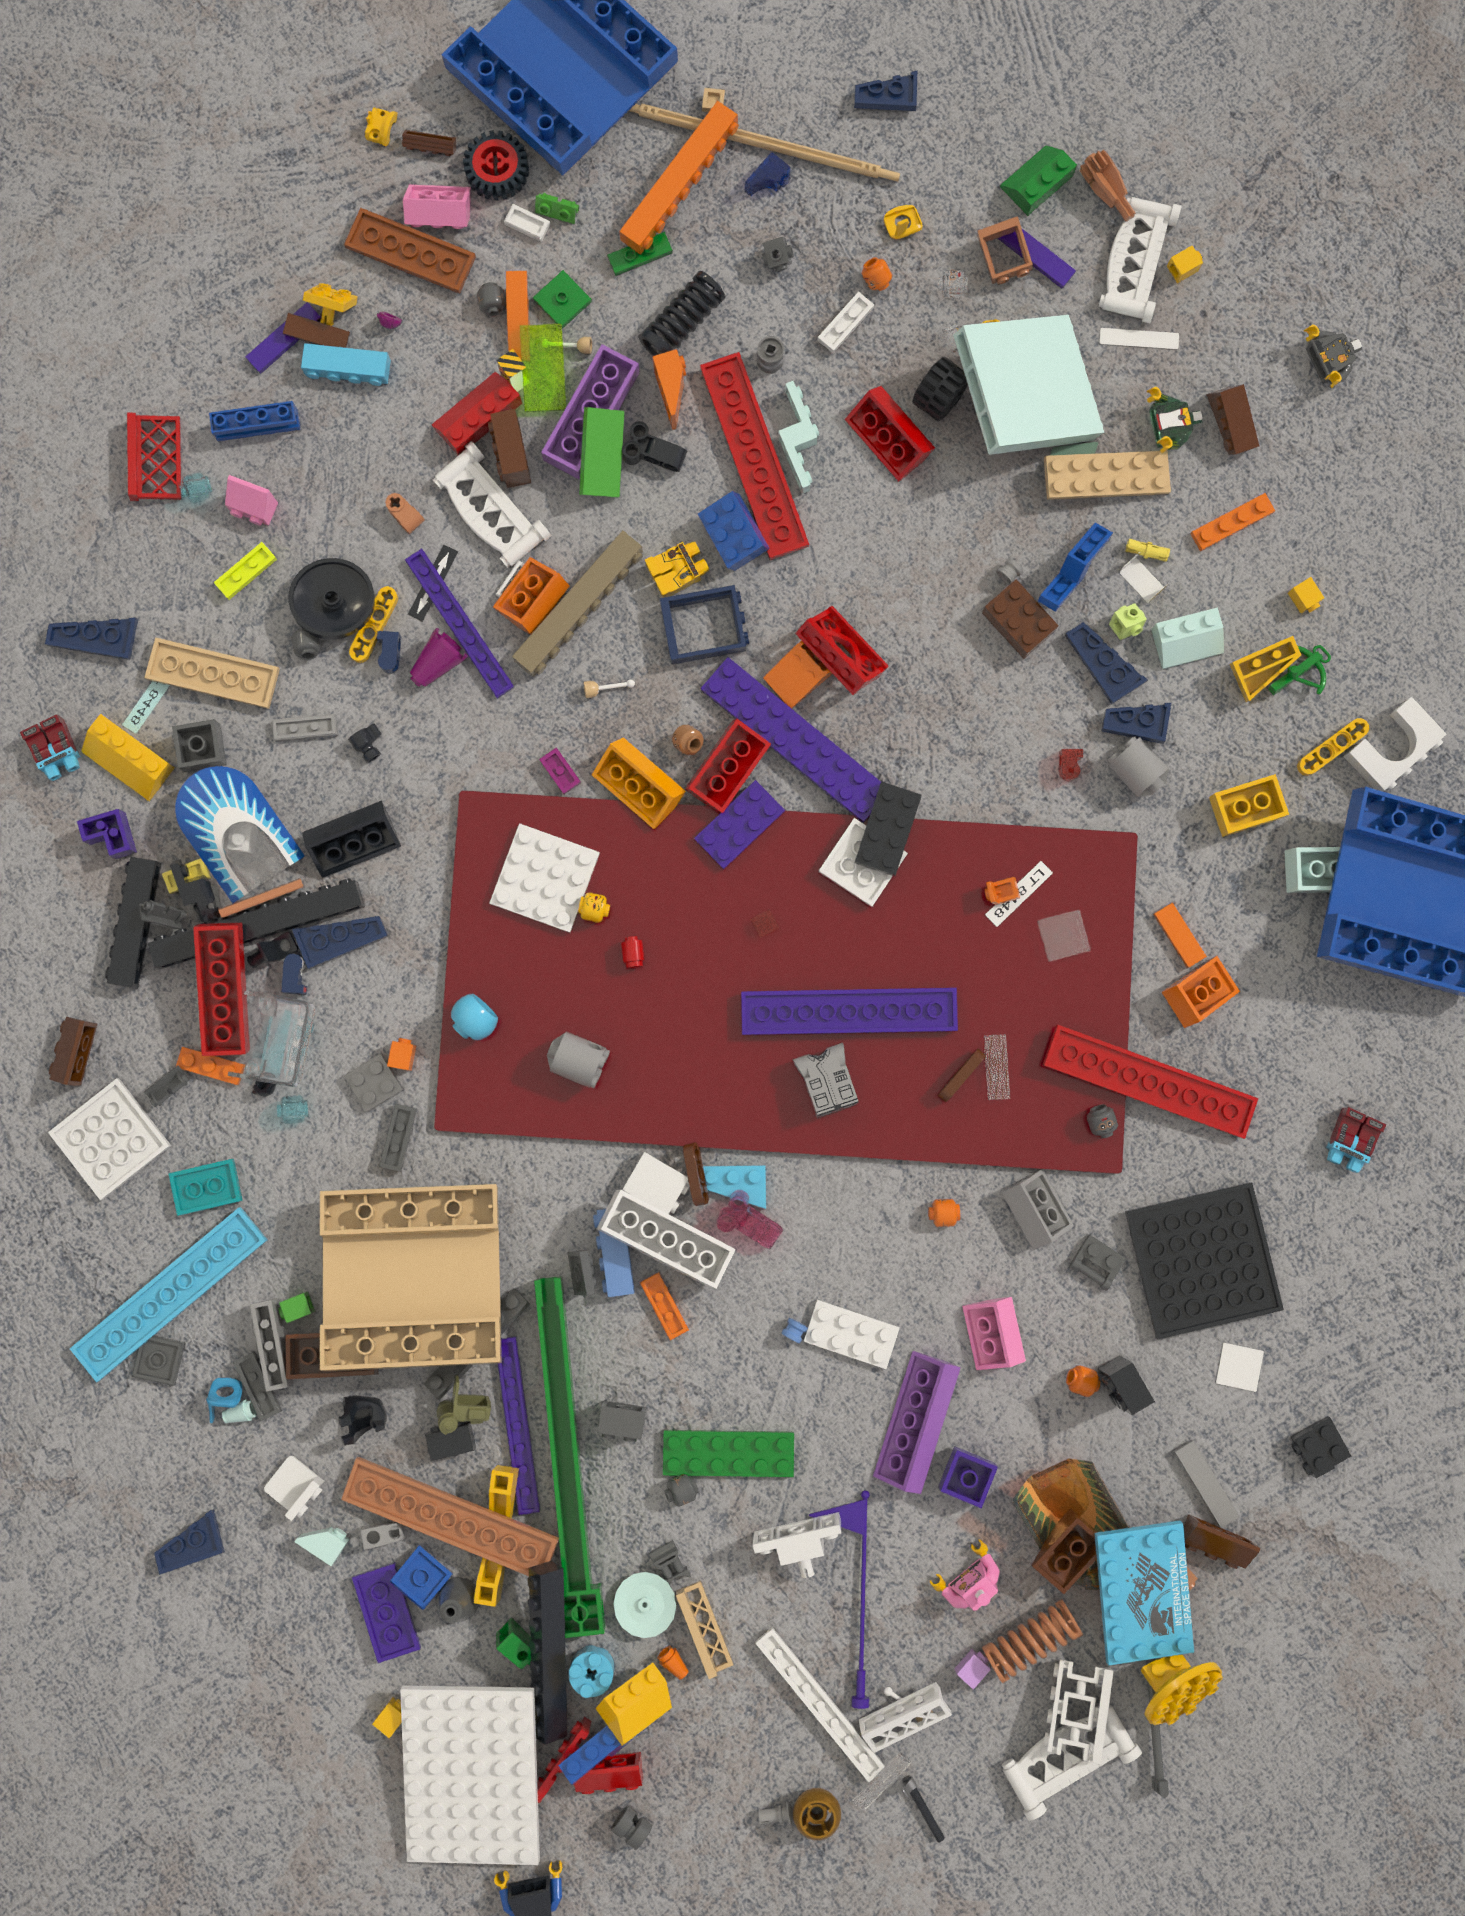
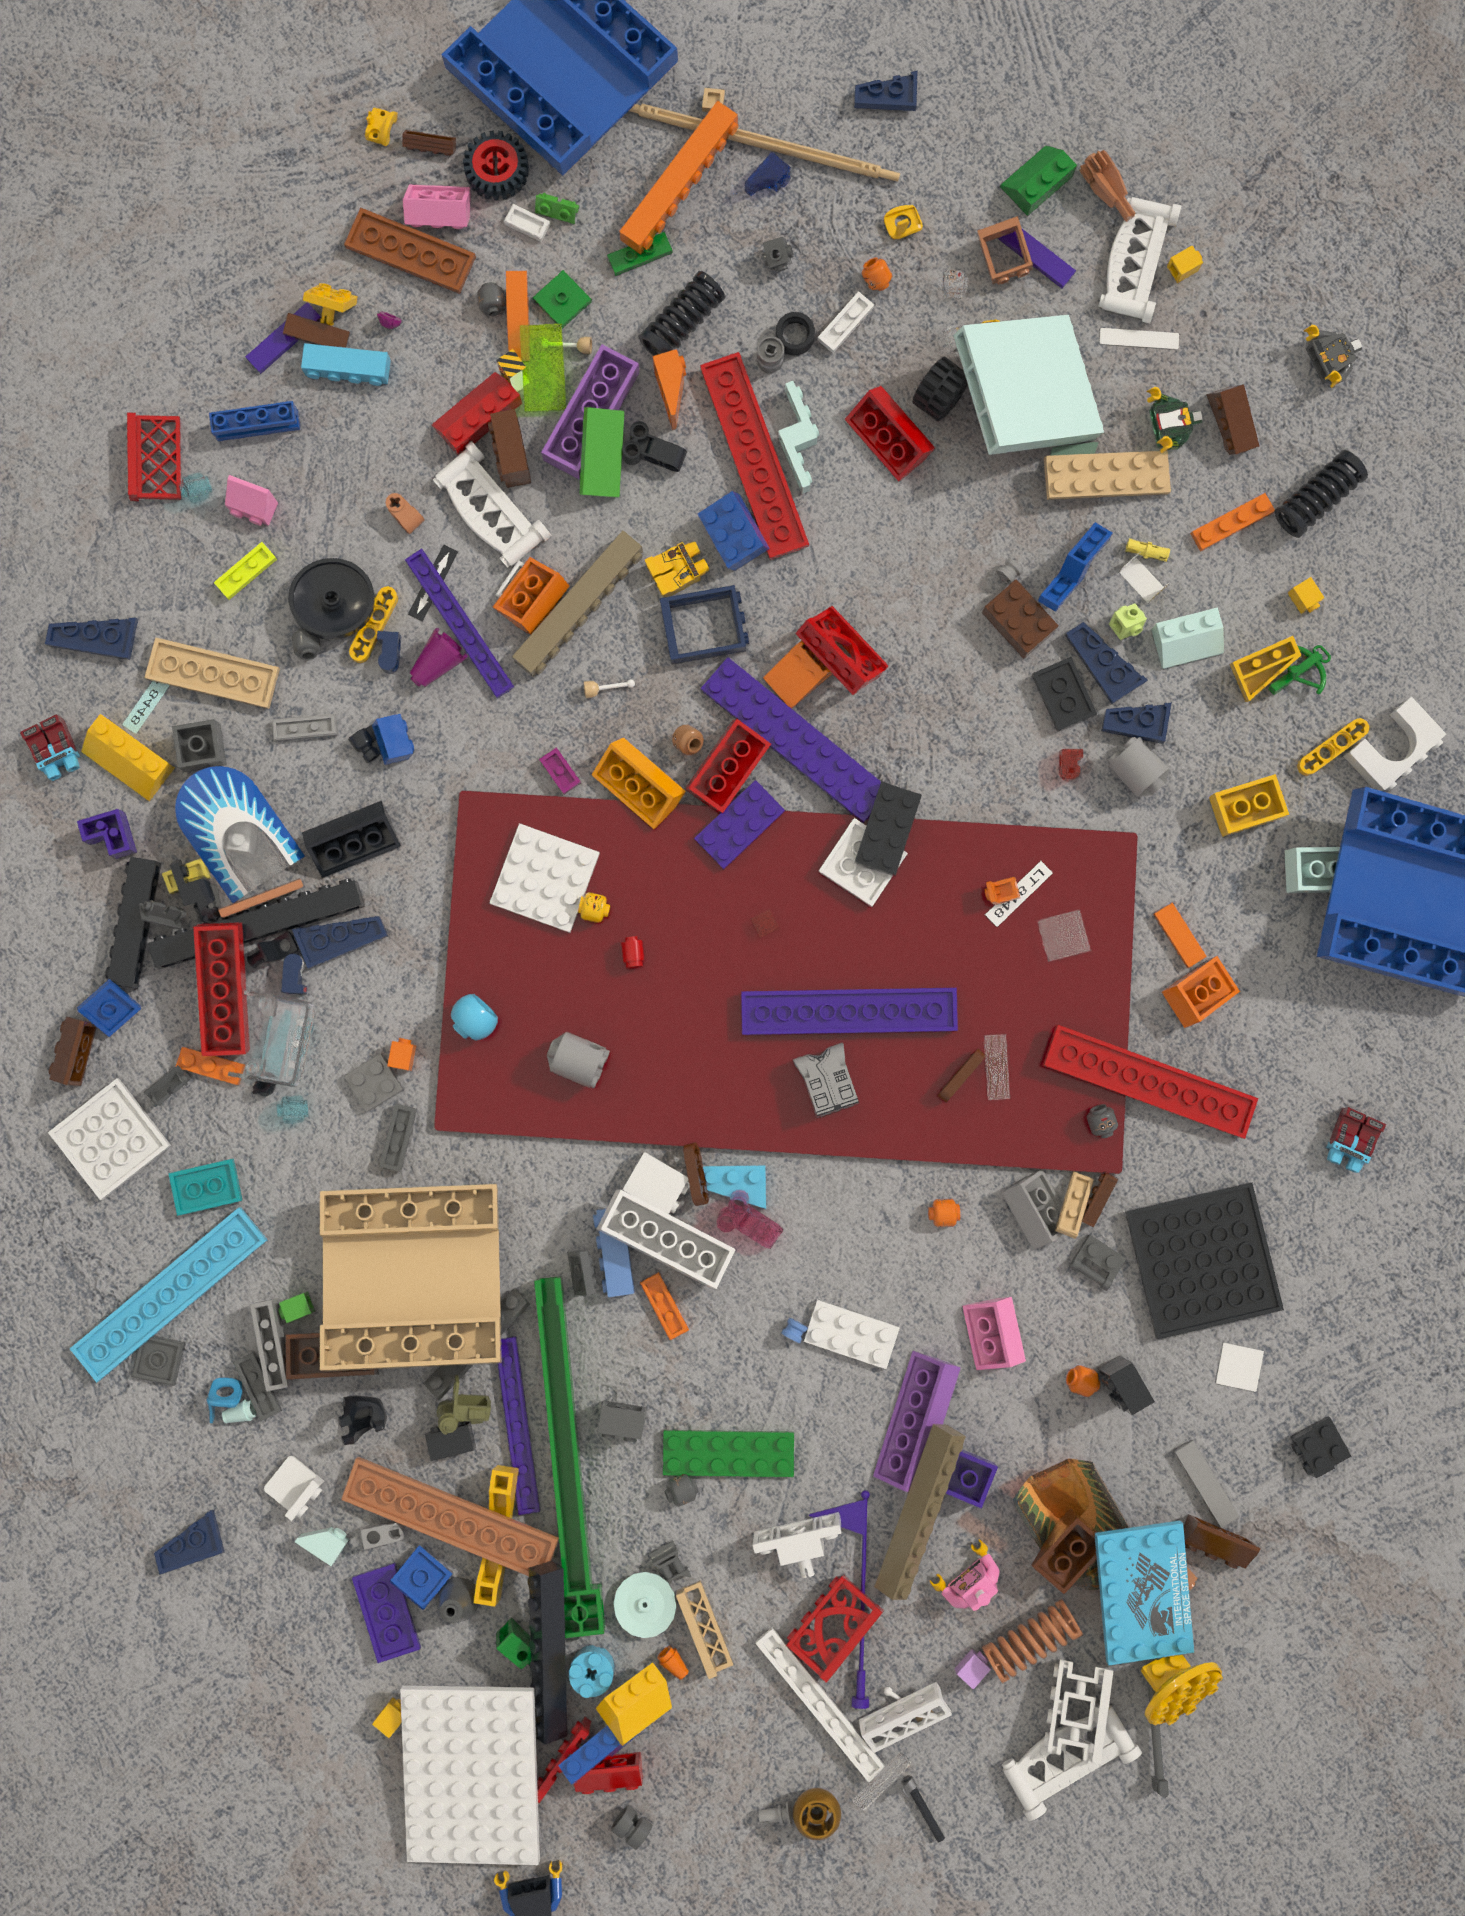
(109, 1008): none -> blue plate
(393, 739): none -> blue brick
(796, 317): none -> black tyre
(864, 1620): none -> red fence
(920, 1511): none -> dark tan brick
(1064, 694): none -> black plate
(1074, 1205): none -> tan tile
(1099, 1198): none -> reddish brown piece
(1318, 499): none -> black piece

